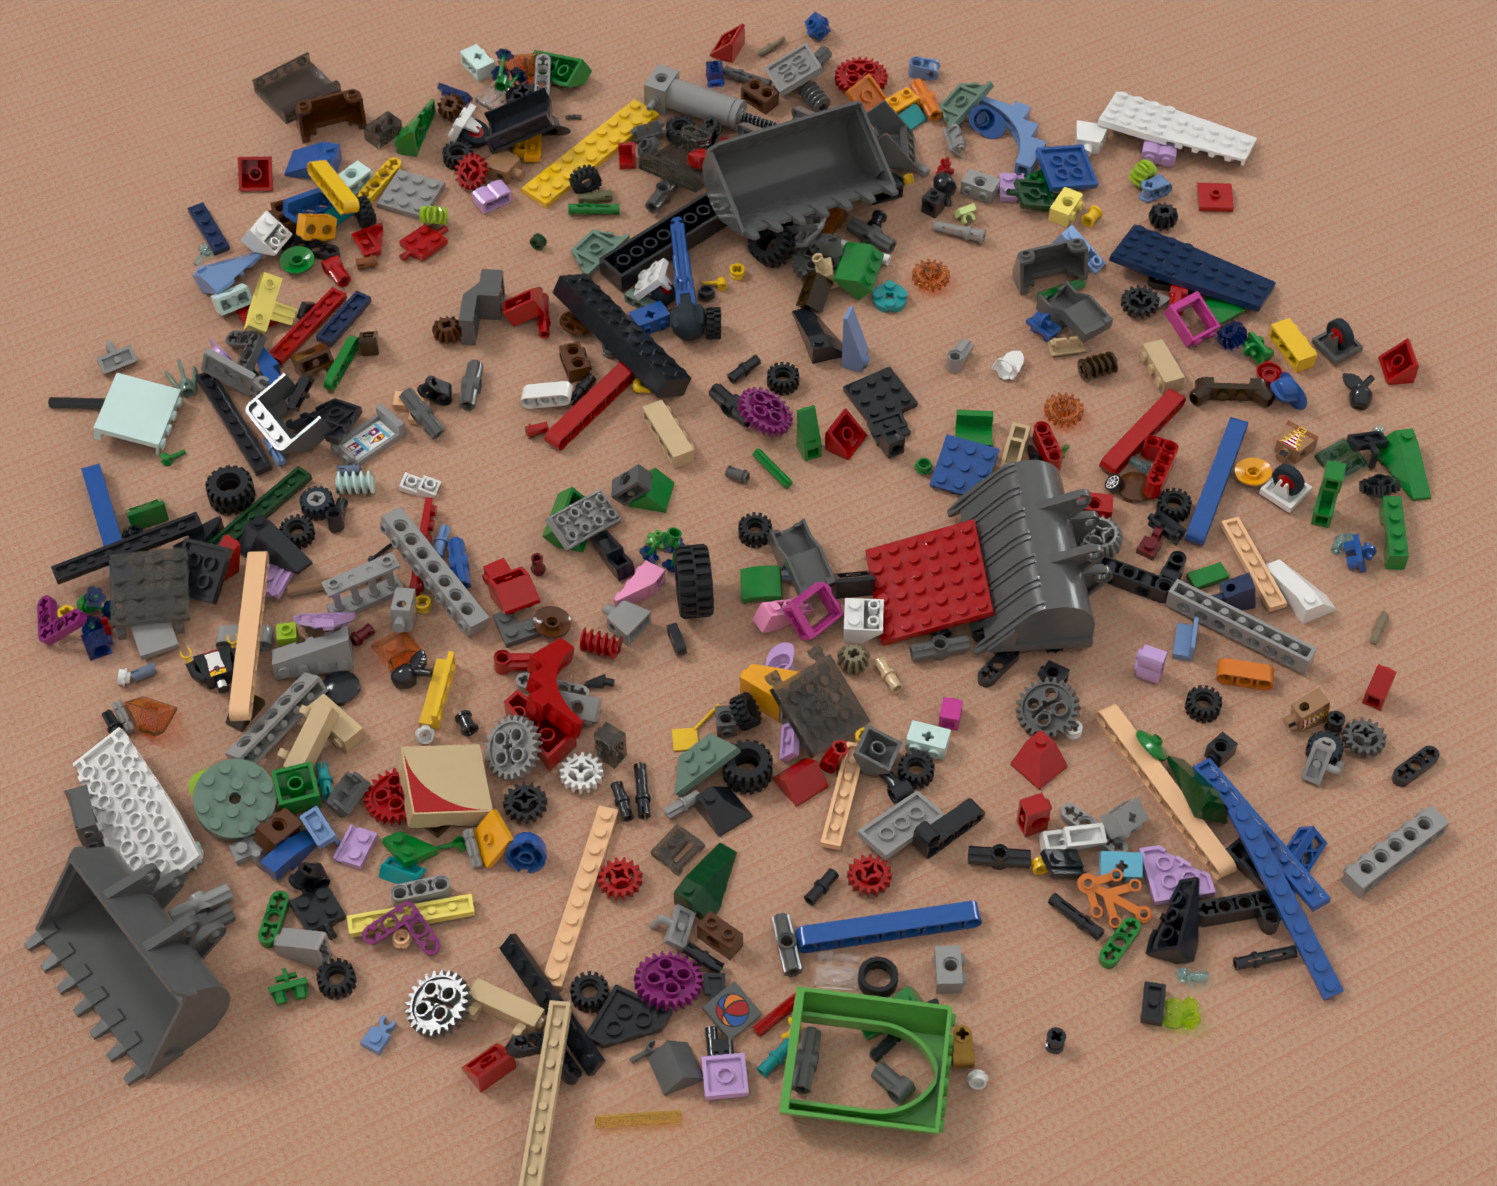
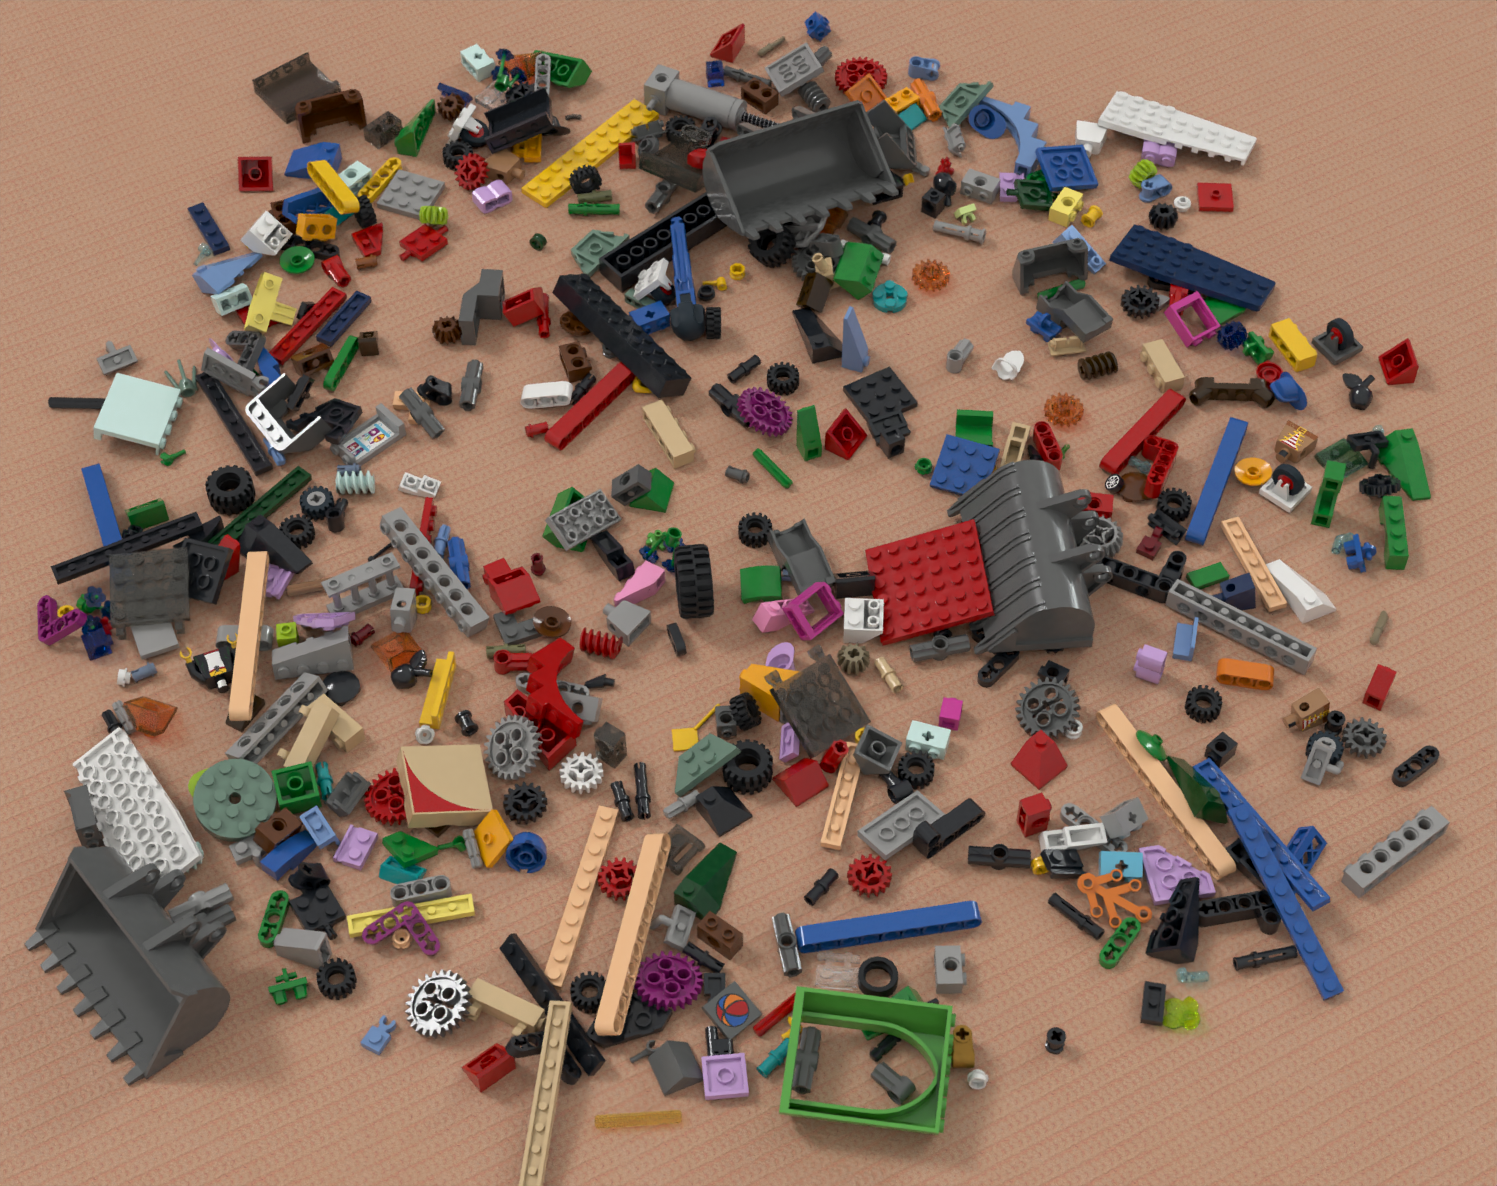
(490, 650): none -> olive pin
(632, 935): none -> light nougat beam
(1182, 203): none -> white plate

